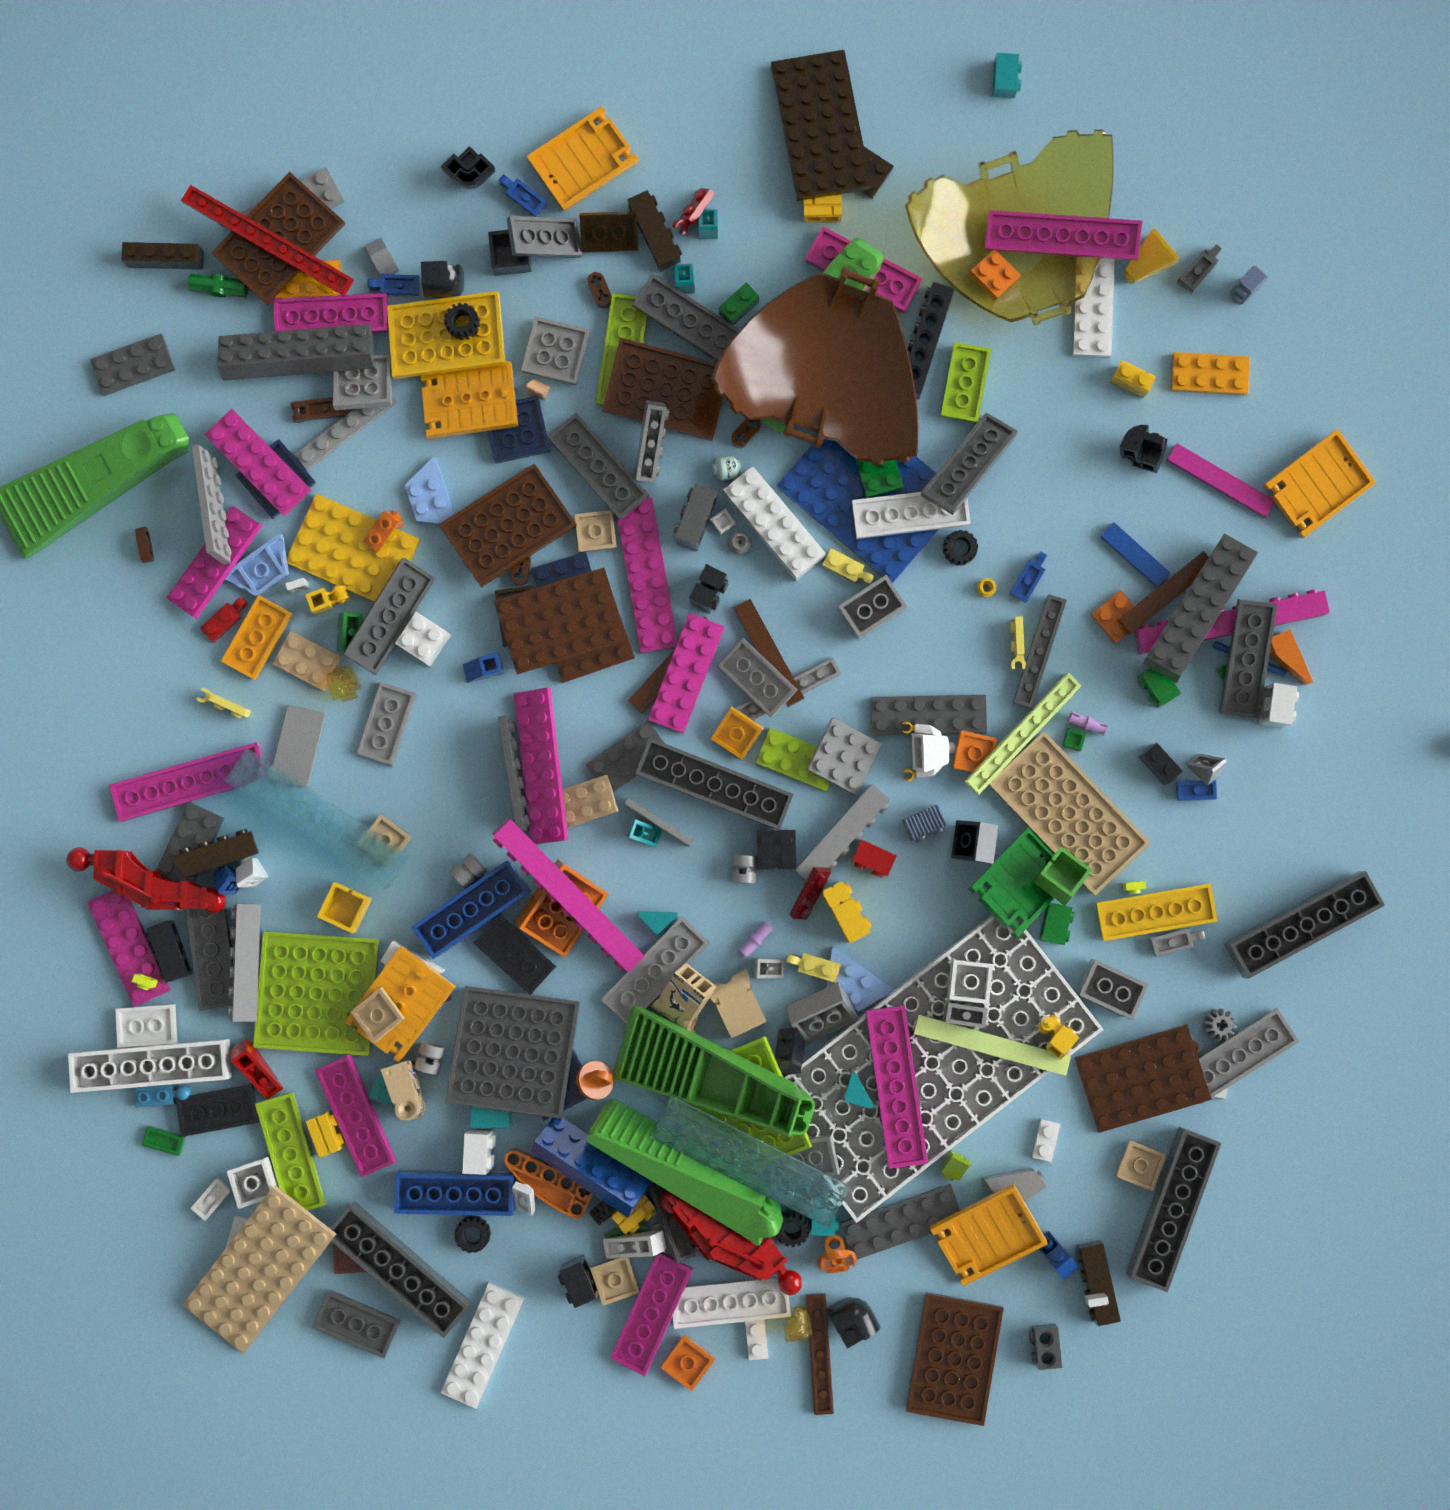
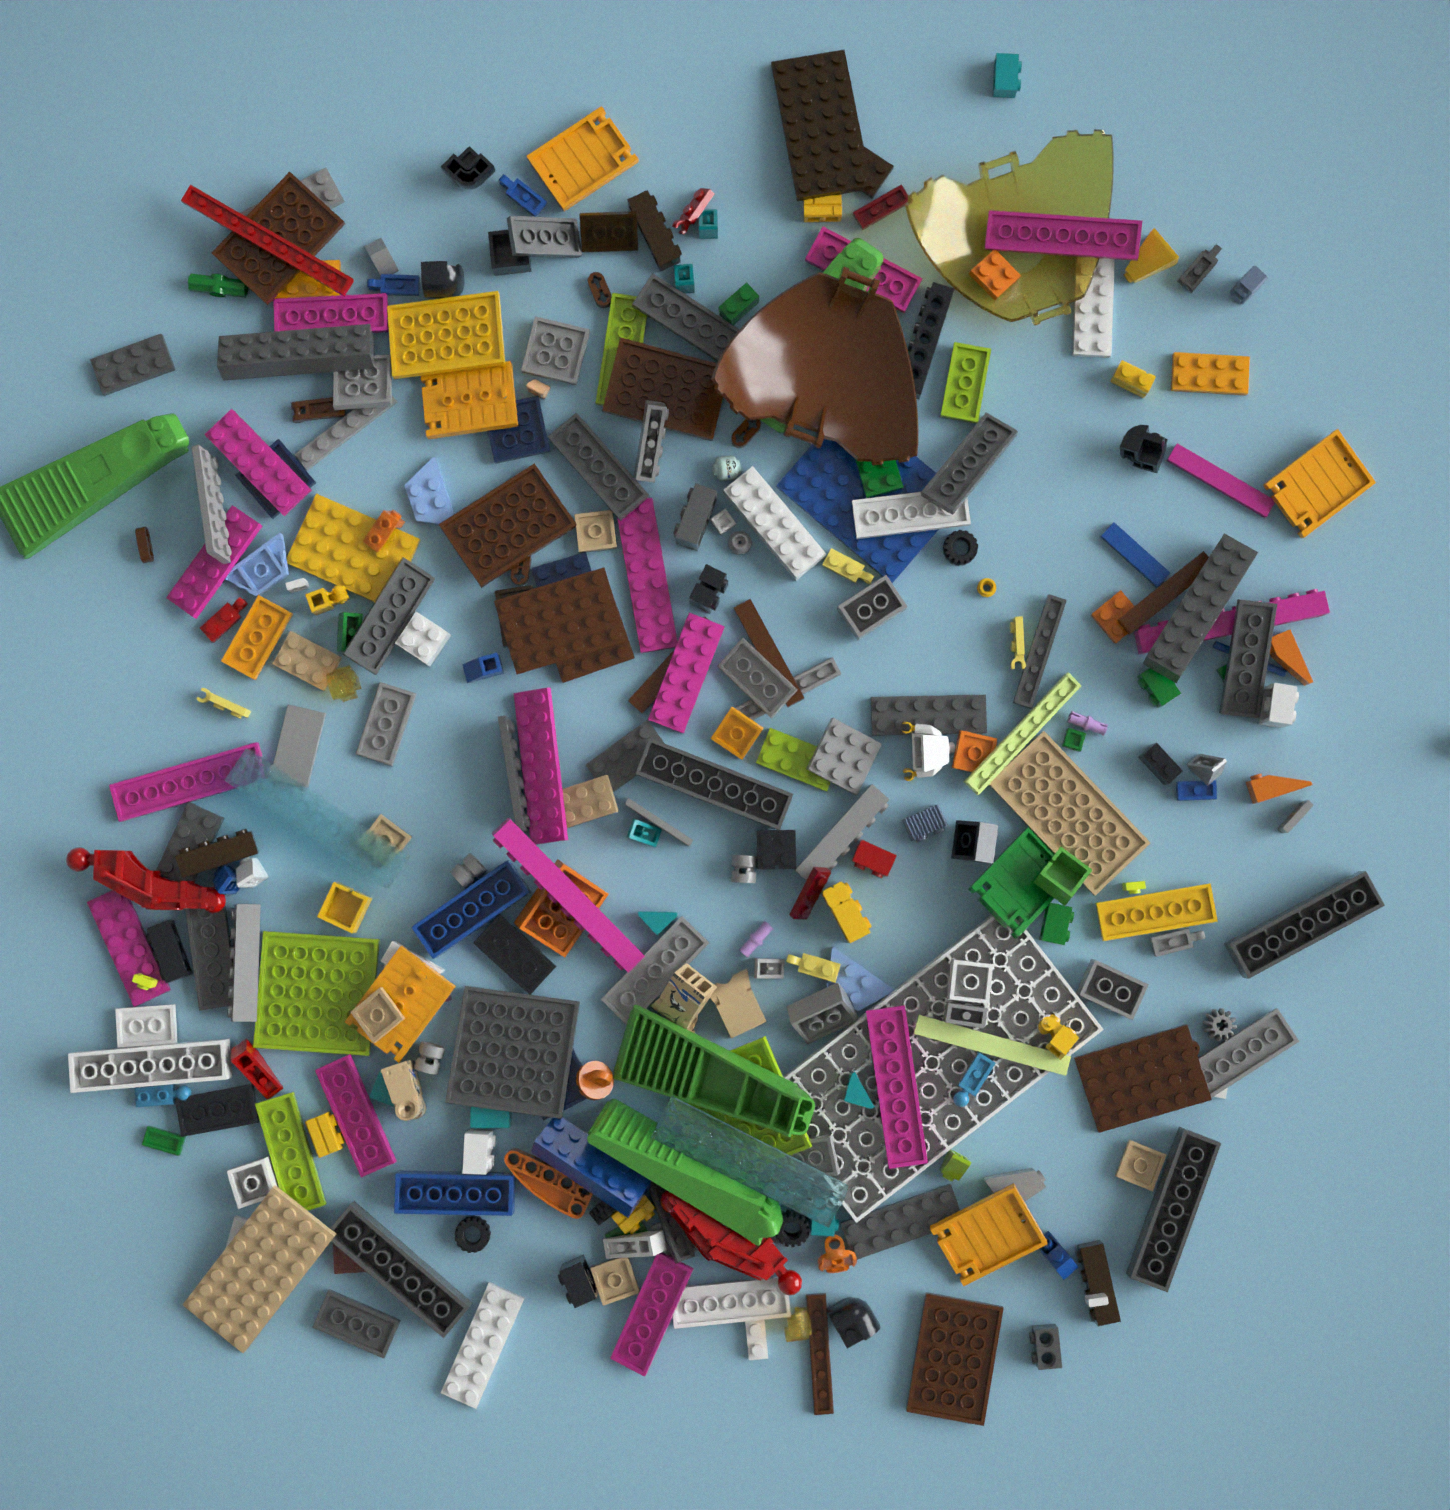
(162, 255): dark brown brick -> none
(211, 1199): white plate -> none
(456, 312): black tyre -> none
(524, 1198): white plate -> none
(687, 1362): orange plate -> none
(789, 1051): black brick -> none
(881, 207): none -> dark red plate
(973, 1079): none -> dark azure plate
(1029, 578): blue plate -> none
(1045, 1140): white plate -> none
(1269, 786): none -> orange slope
(1295, 816): none -> light grey tile

